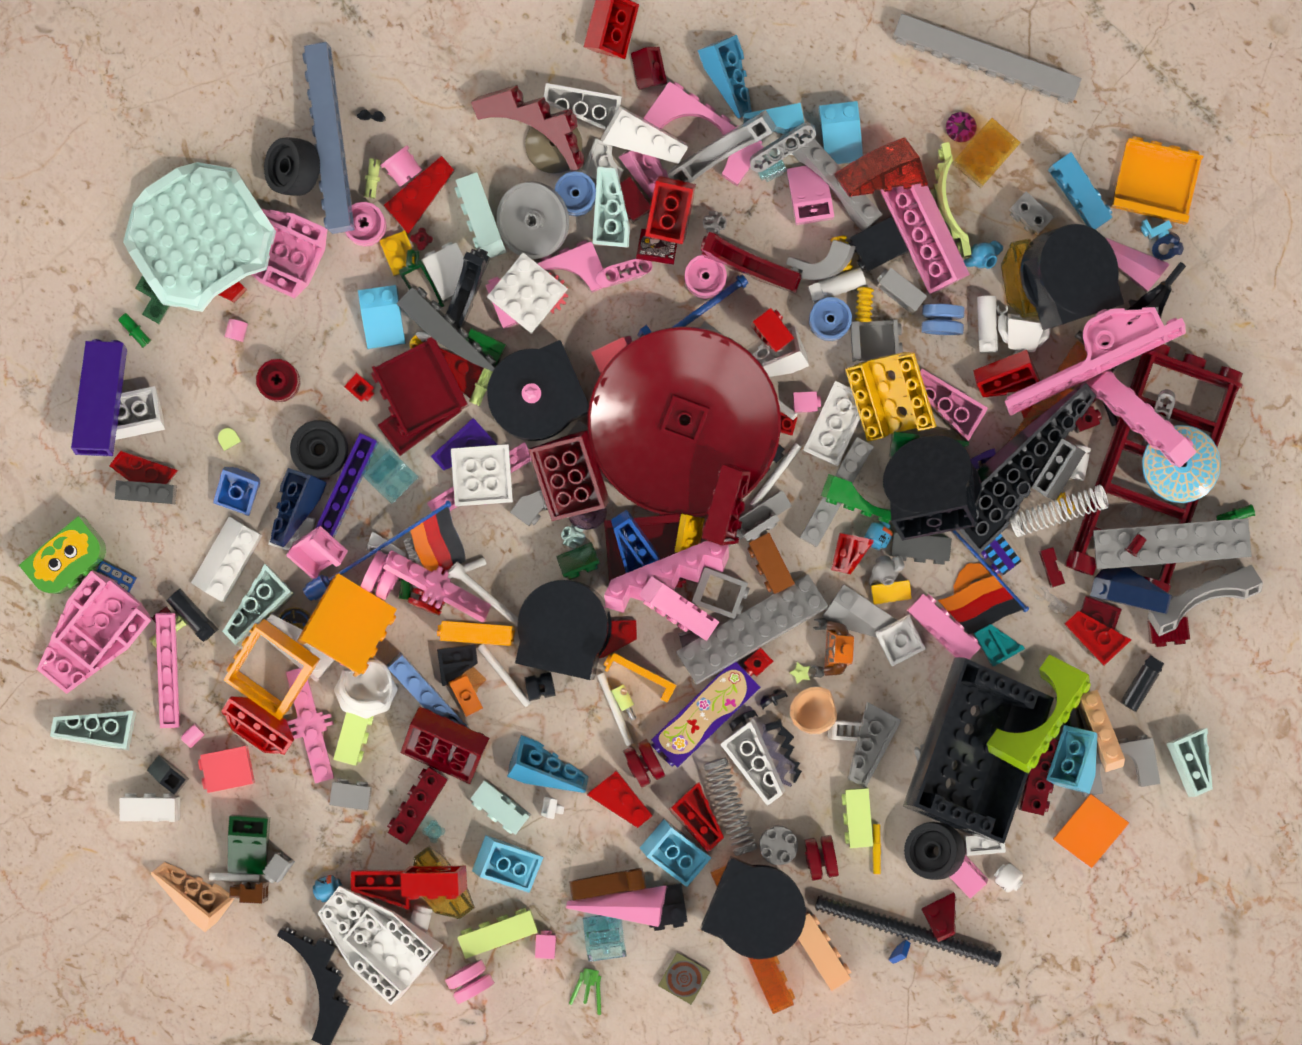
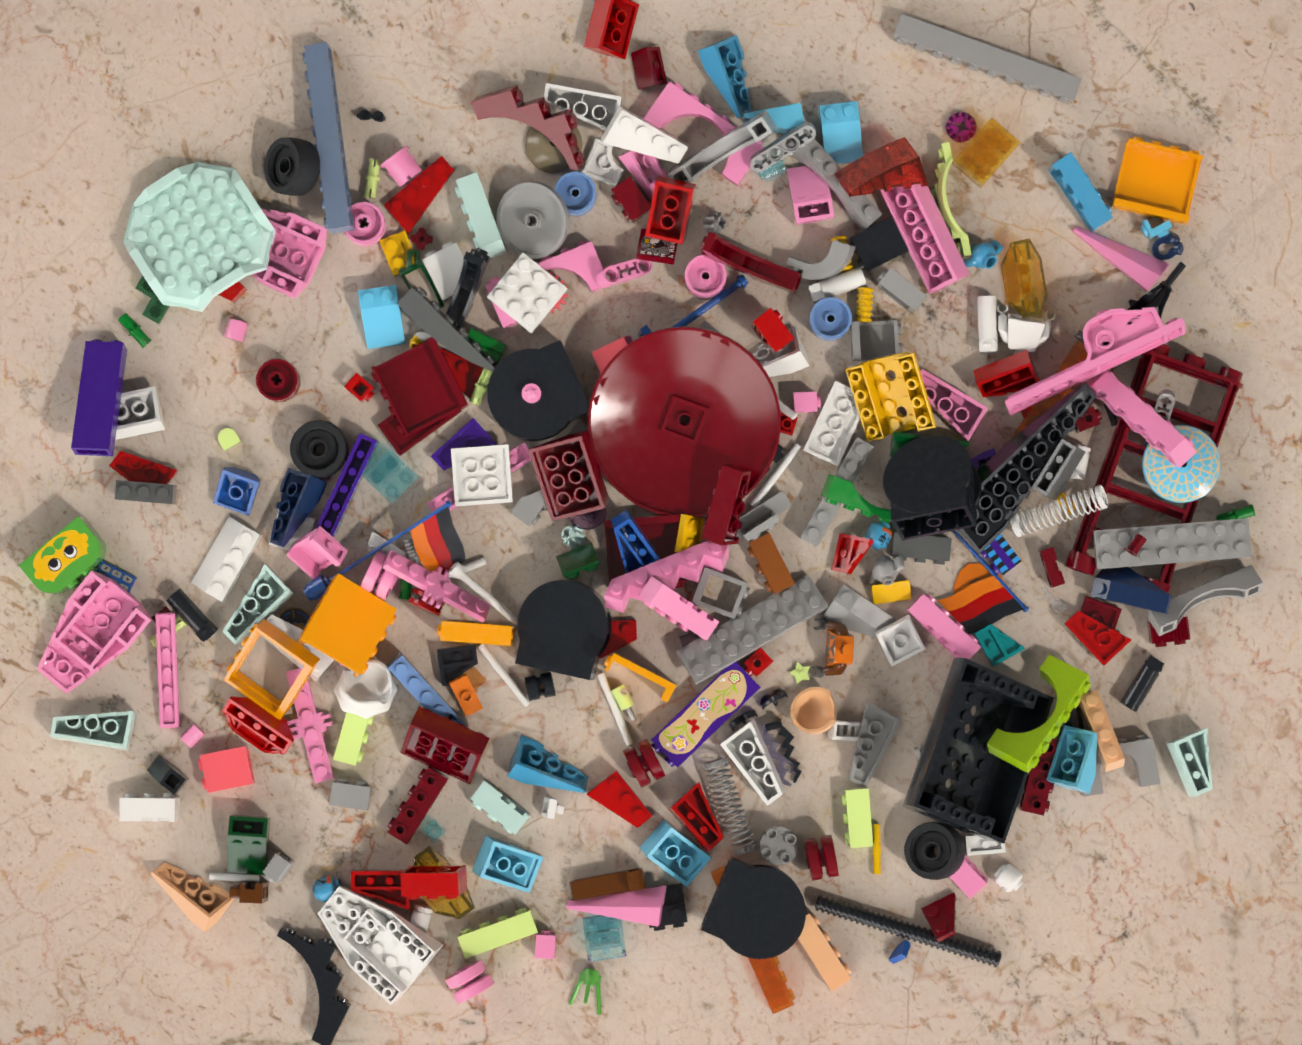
(610, 214): light aqua wedge -> none
(684, 978): tile -> none
(943, 316): medium blue wheel -> none
(1031, 214): light grey brick -> none
(1070, 275): black brick -> none
(1091, 830): orange piece -> none

